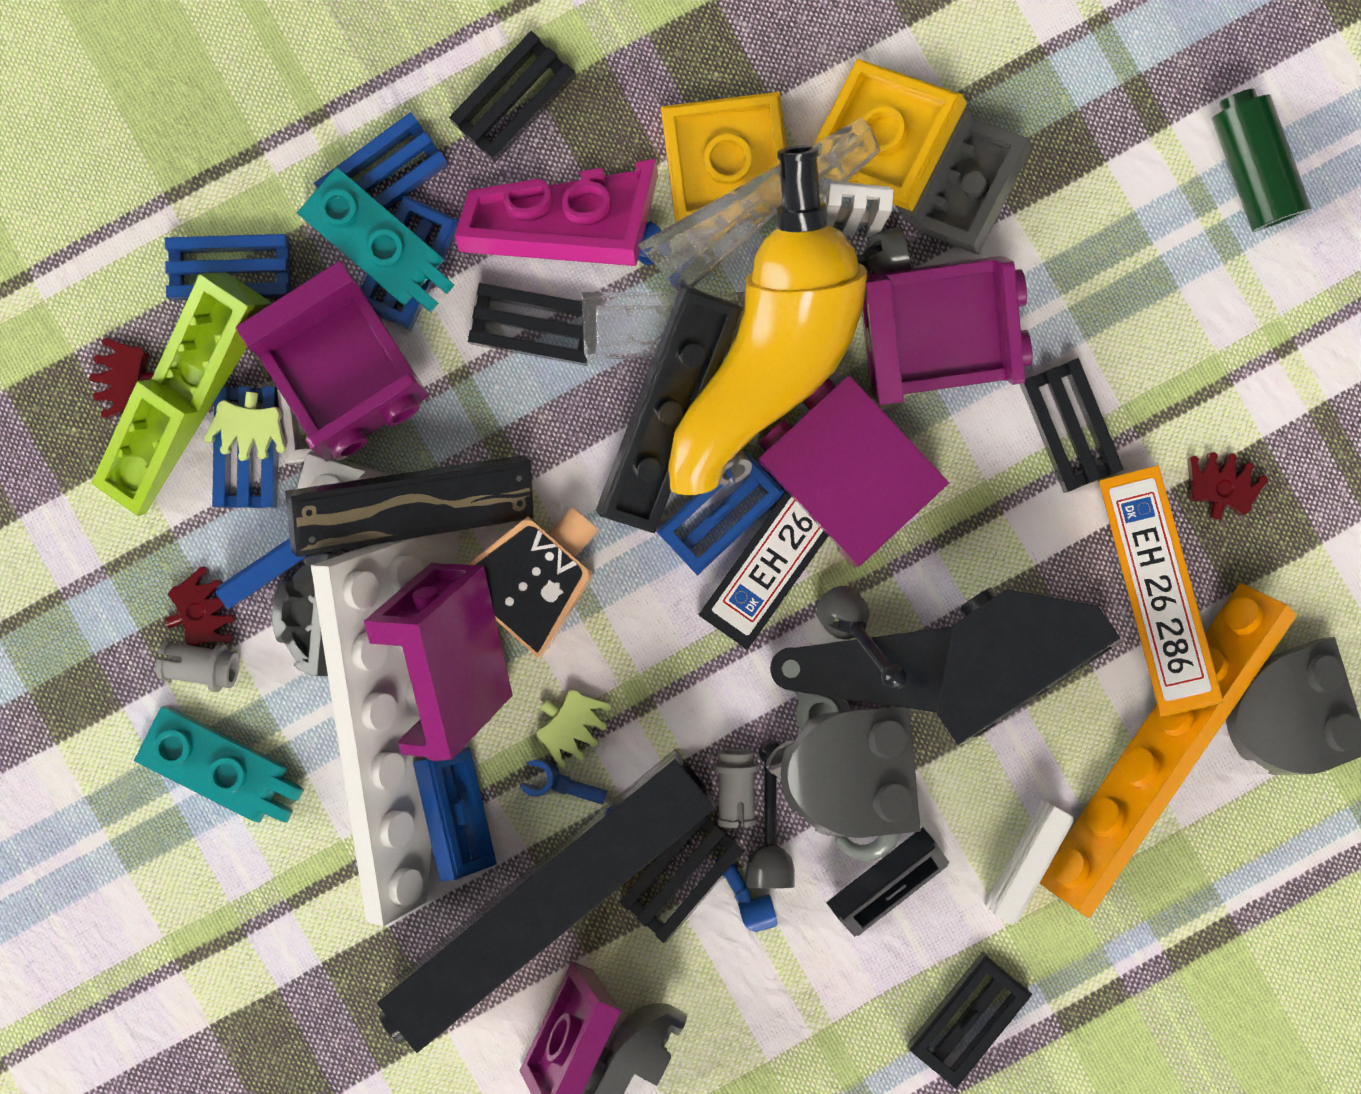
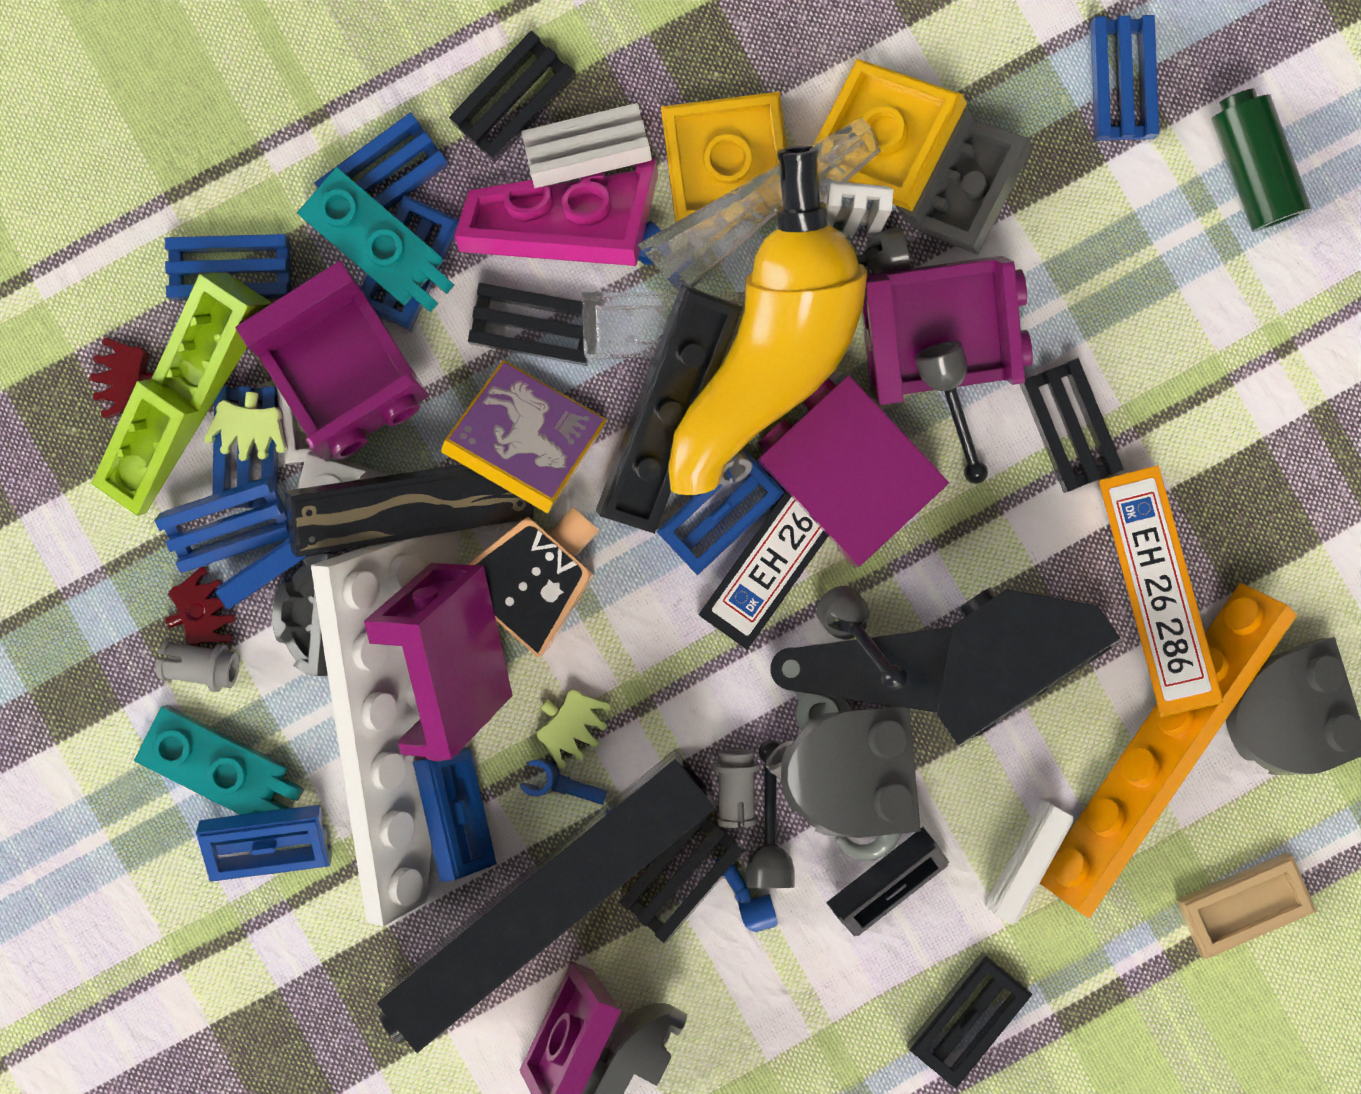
(194, 558): none -> blue tile
(262, 835): none -> blue tile
(524, 436): none -> tile
(585, 139): none -> white tile
(944, 369): none -> hinge
(1148, 88): none -> blue tile
(1223, 485): dark red piece -> none
(1246, 905): none -> tan tile

